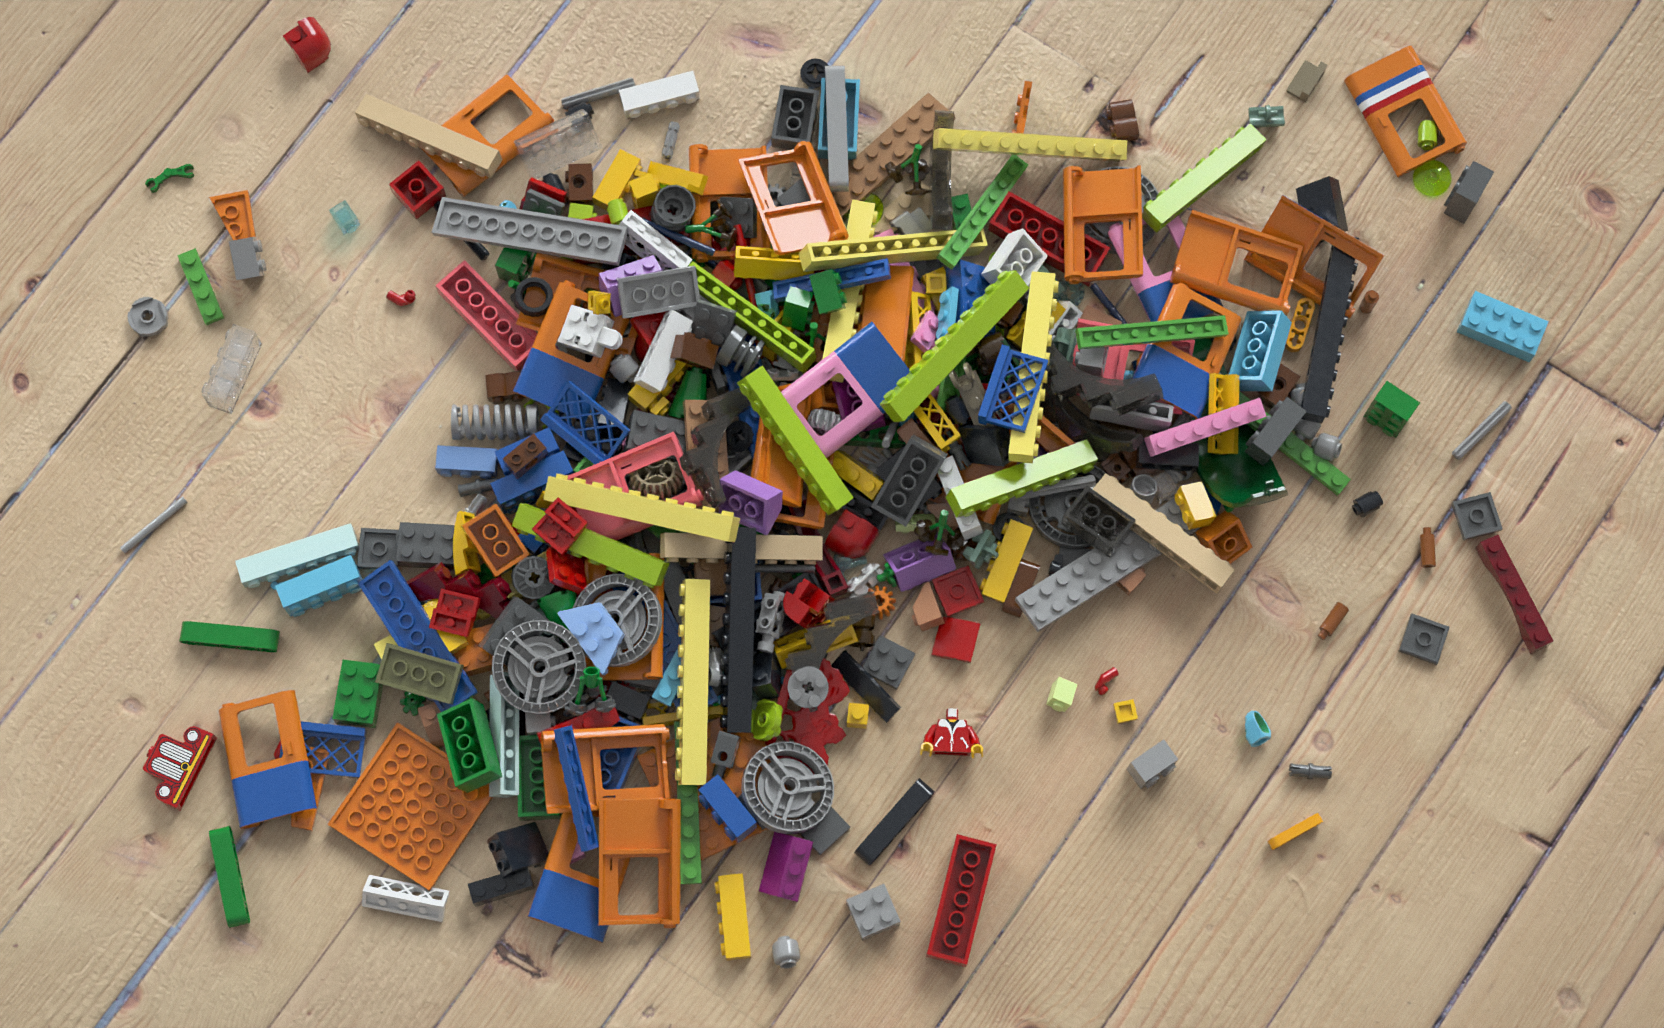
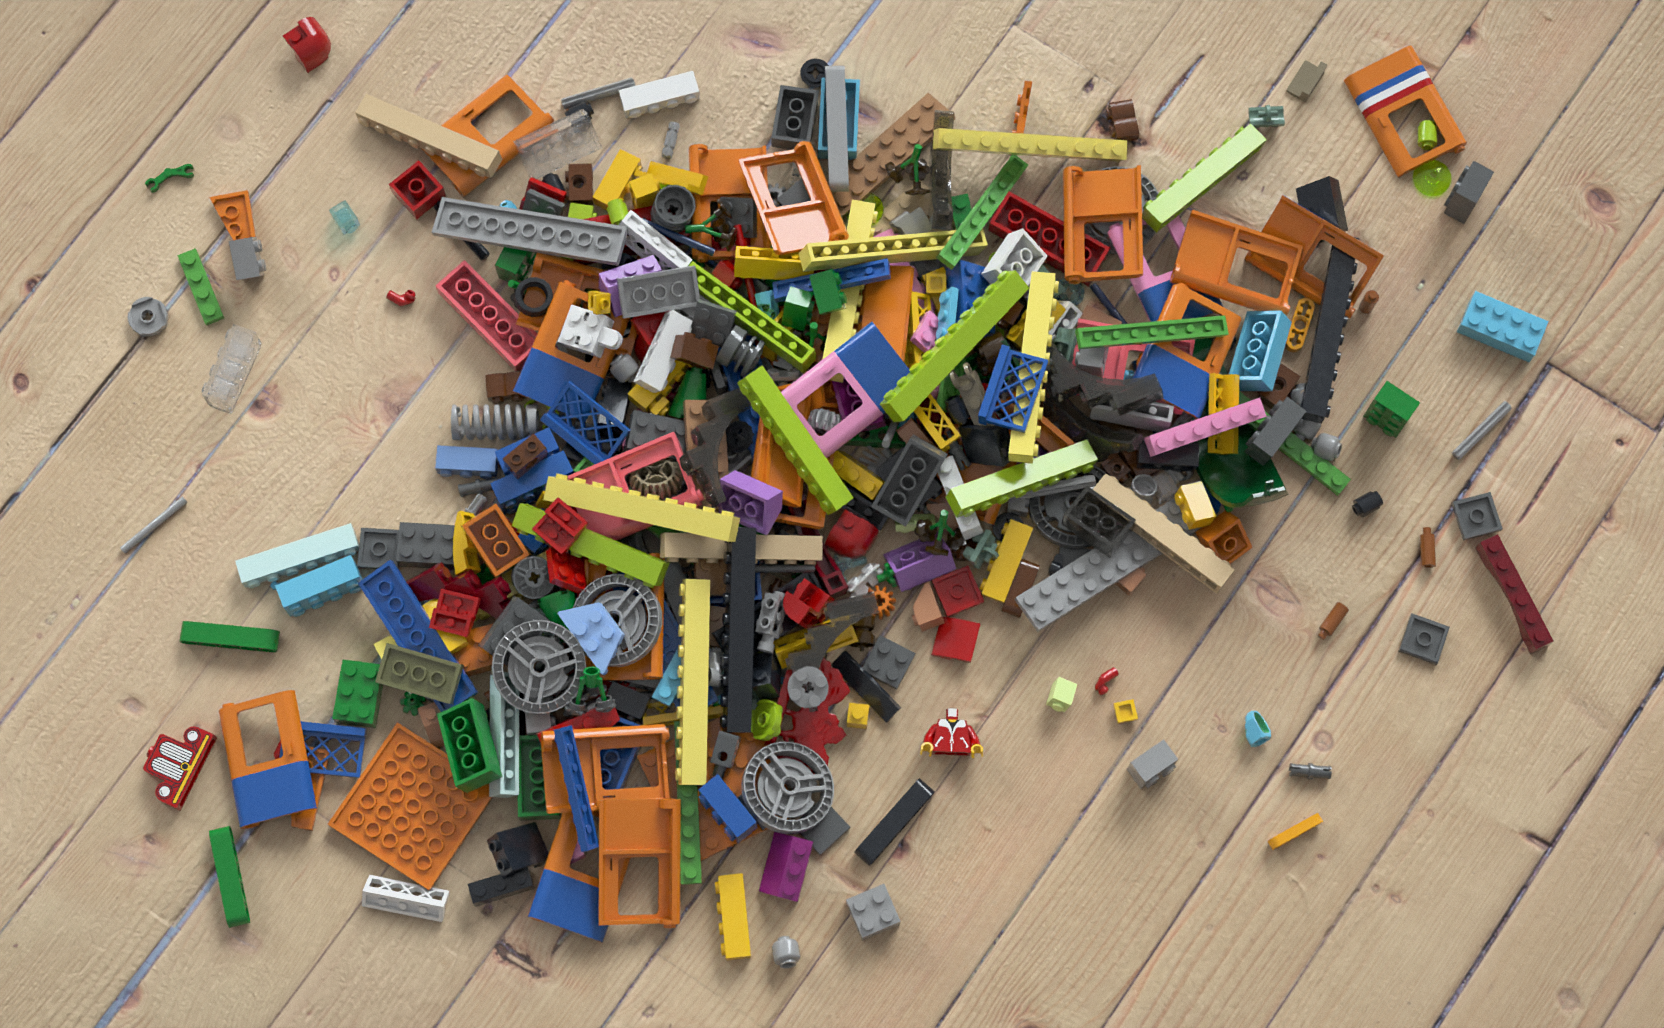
(961, 900): red brick -> none

